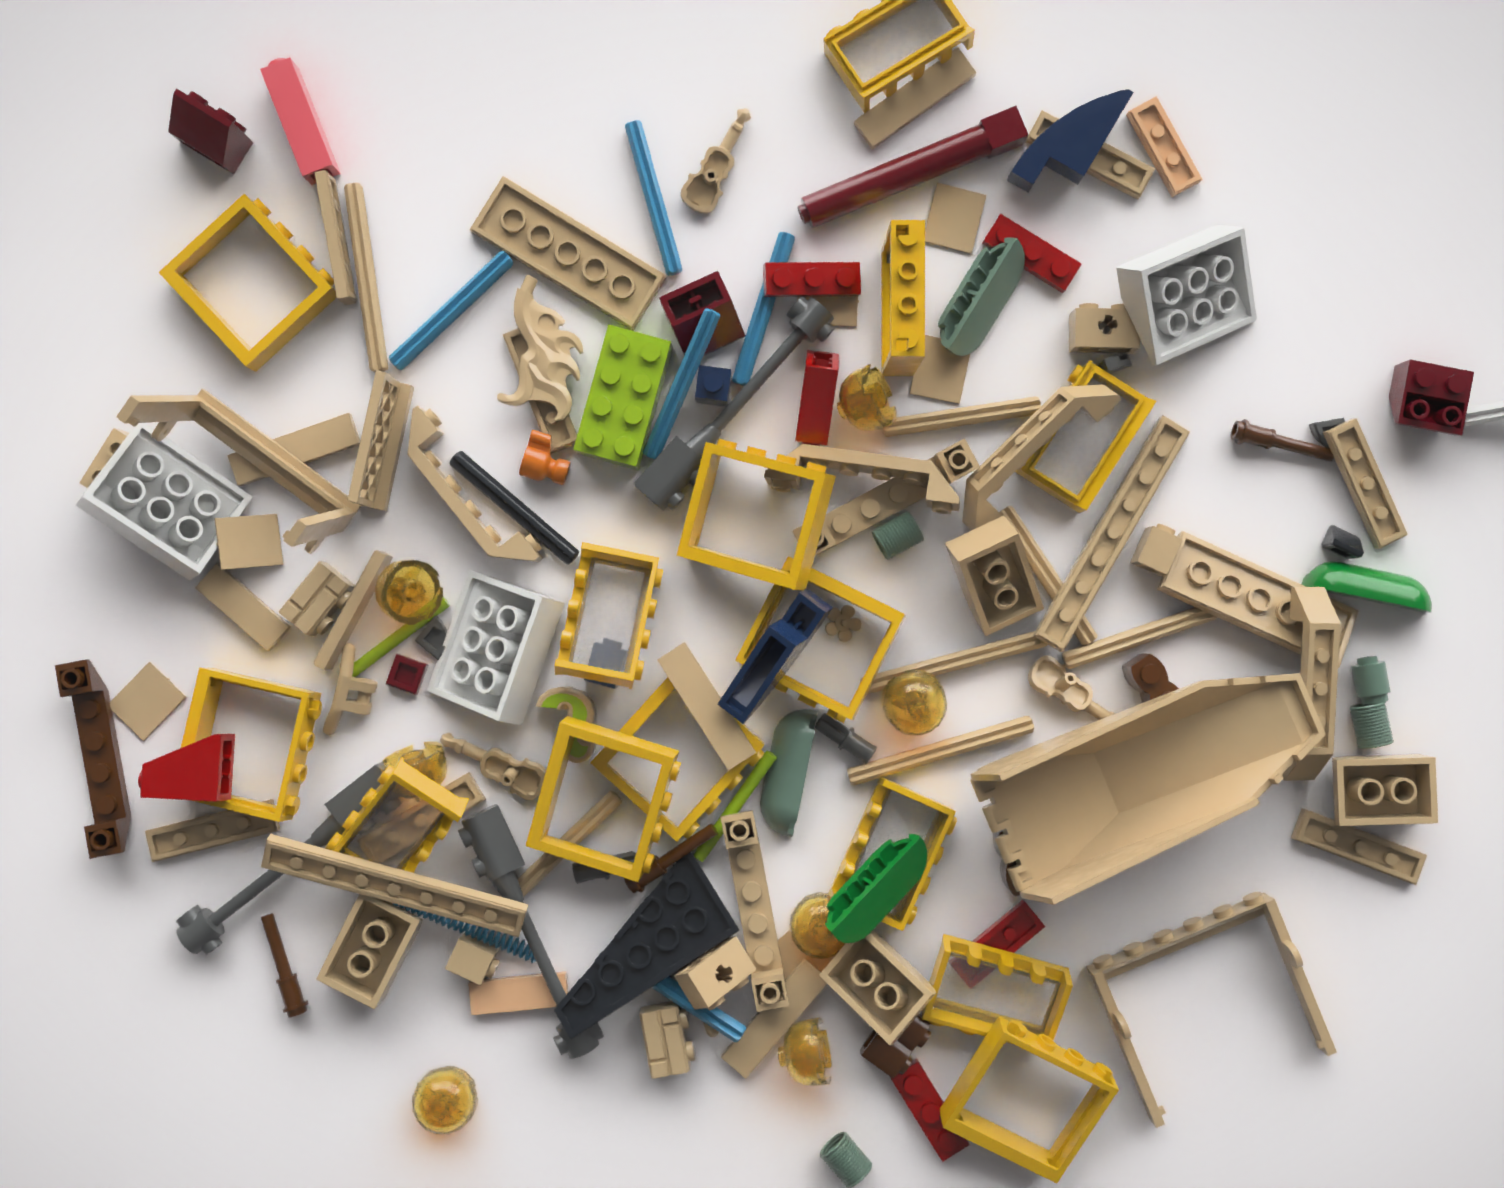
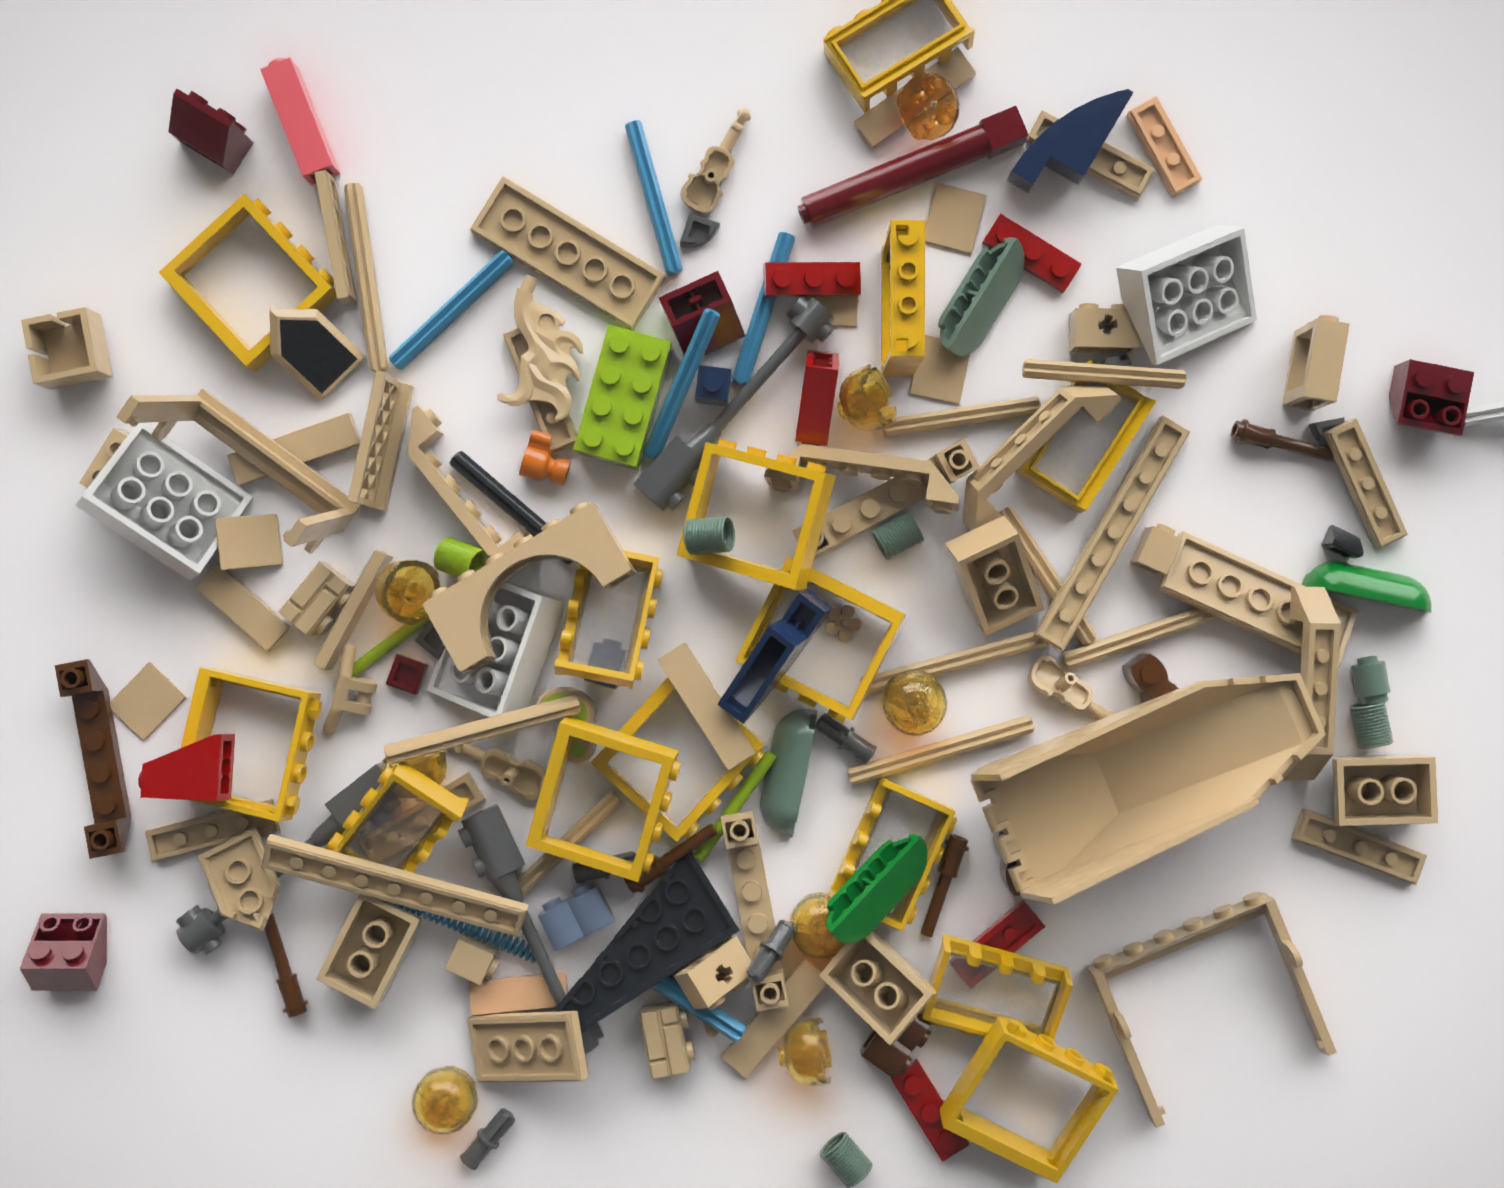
(66, 952): none -> slope
(74, 352): none -> tan piece
(239, 882): none -> tan tile
(311, 348): none -> black tile
(458, 557): none -> lime piece
(464, 608): none -> tan arch
(481, 729): none -> tan axle
(487, 1138): none -> dark grey axle
(528, 1047): none -> tan tile
(575, 916): none -> sand blue brick
(698, 231): none -> dark grey tile
(709, 535): none -> sand green piece
(770, 951): none -> dark grey axle
(921, 93): none -> clear orange plate
(948, 869): none -> reddish brown pin
(1104, 374): none -> tan axle
(1316, 363): none -> tan window

